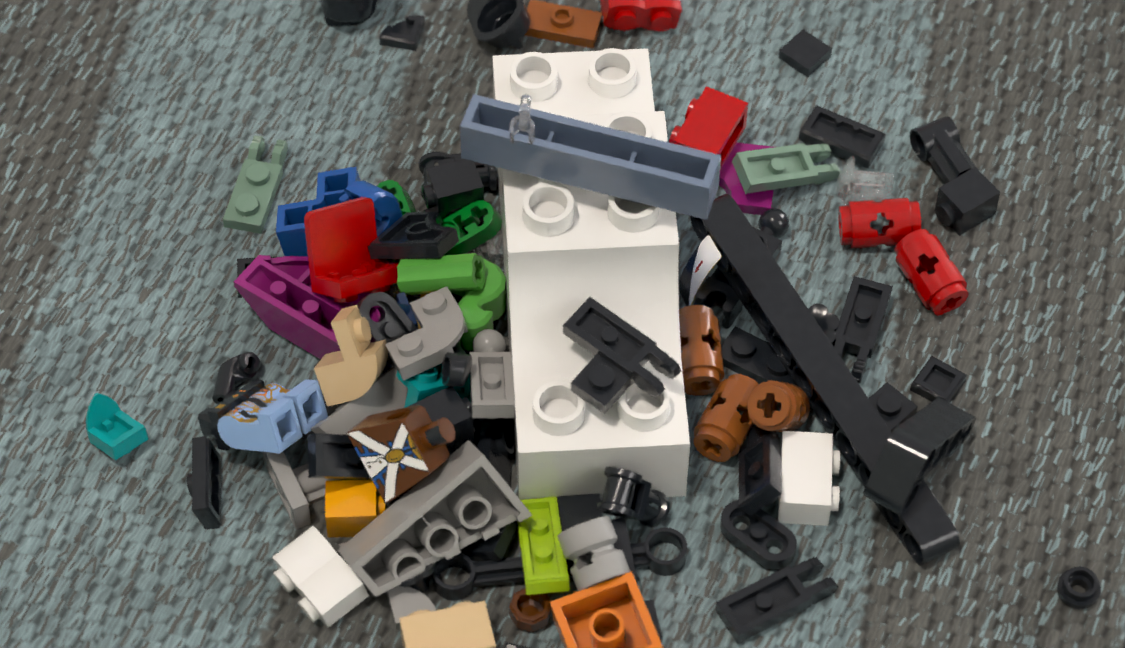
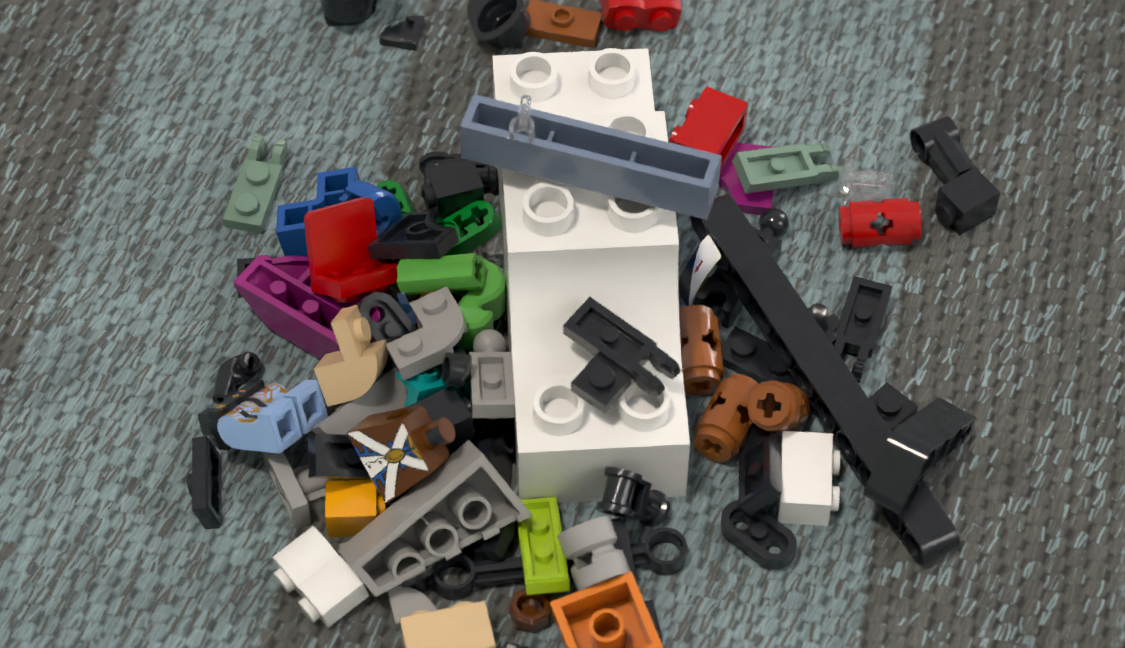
(112, 428): teal plate -> none
(577, 509): black tile -> none
(773, 599): black hinge -> none
(805, 53): black tile -> none
(842, 135): black plate -> none
(938, 380): black tile -> none
(940, 290): red piece -> none
(1082, 577): black plate -> none

